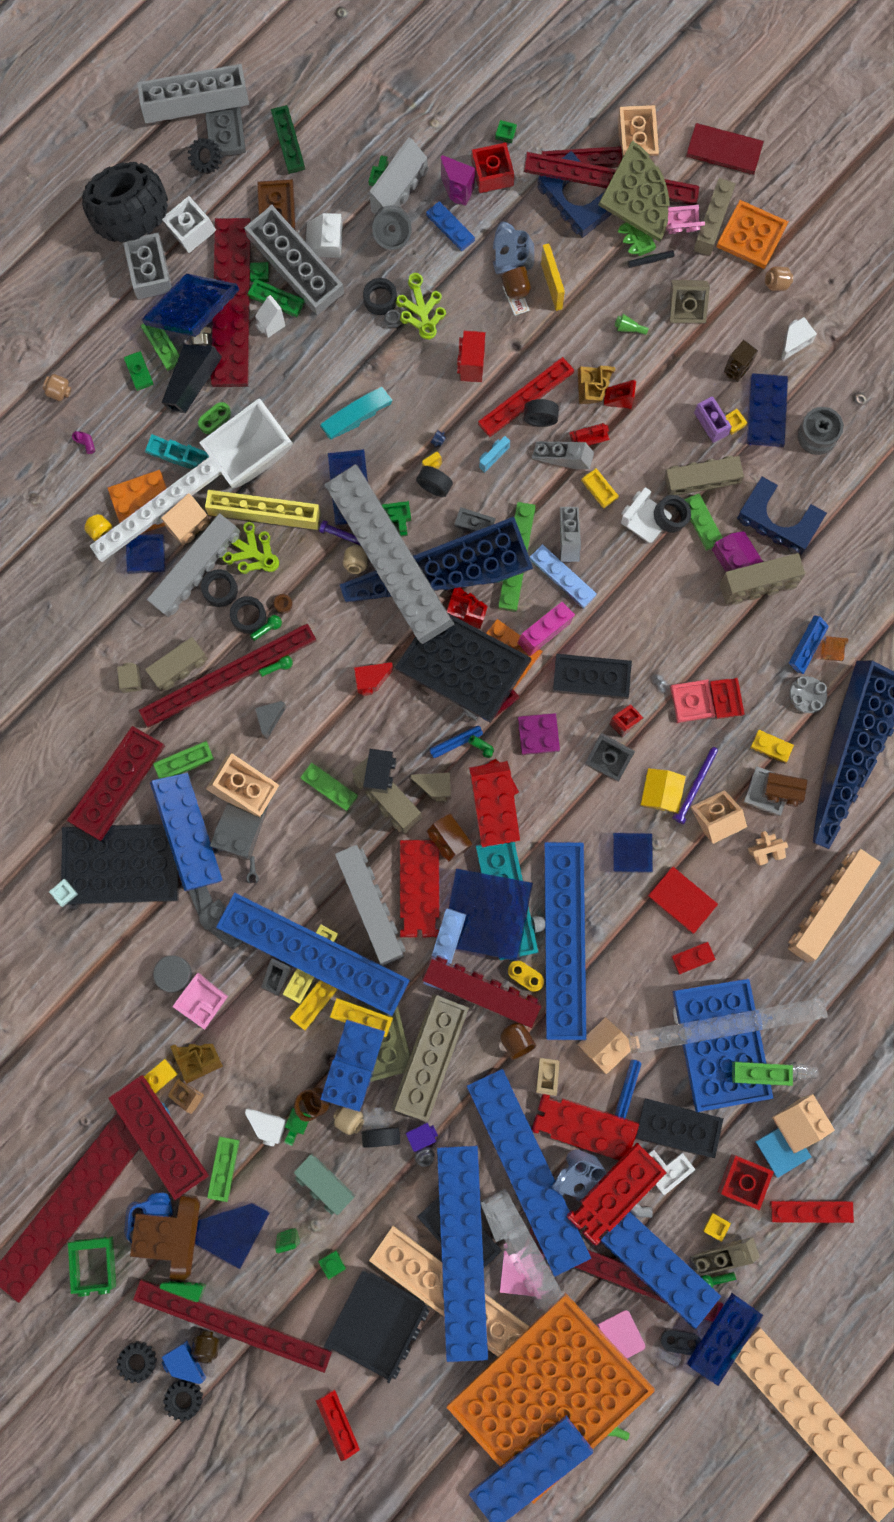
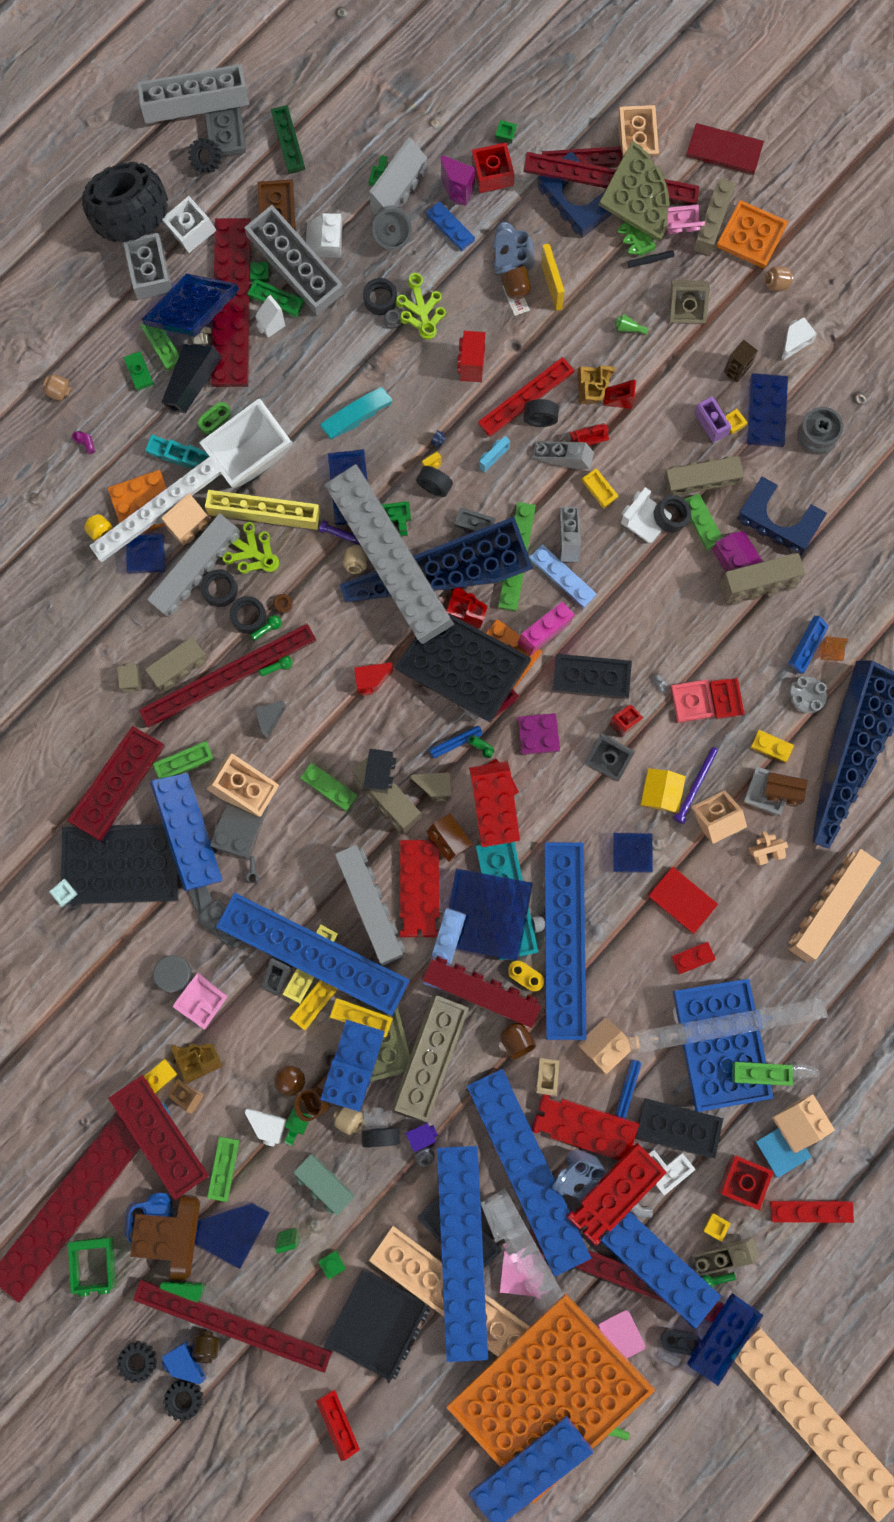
(289, 1080): none -> reddish brown hair

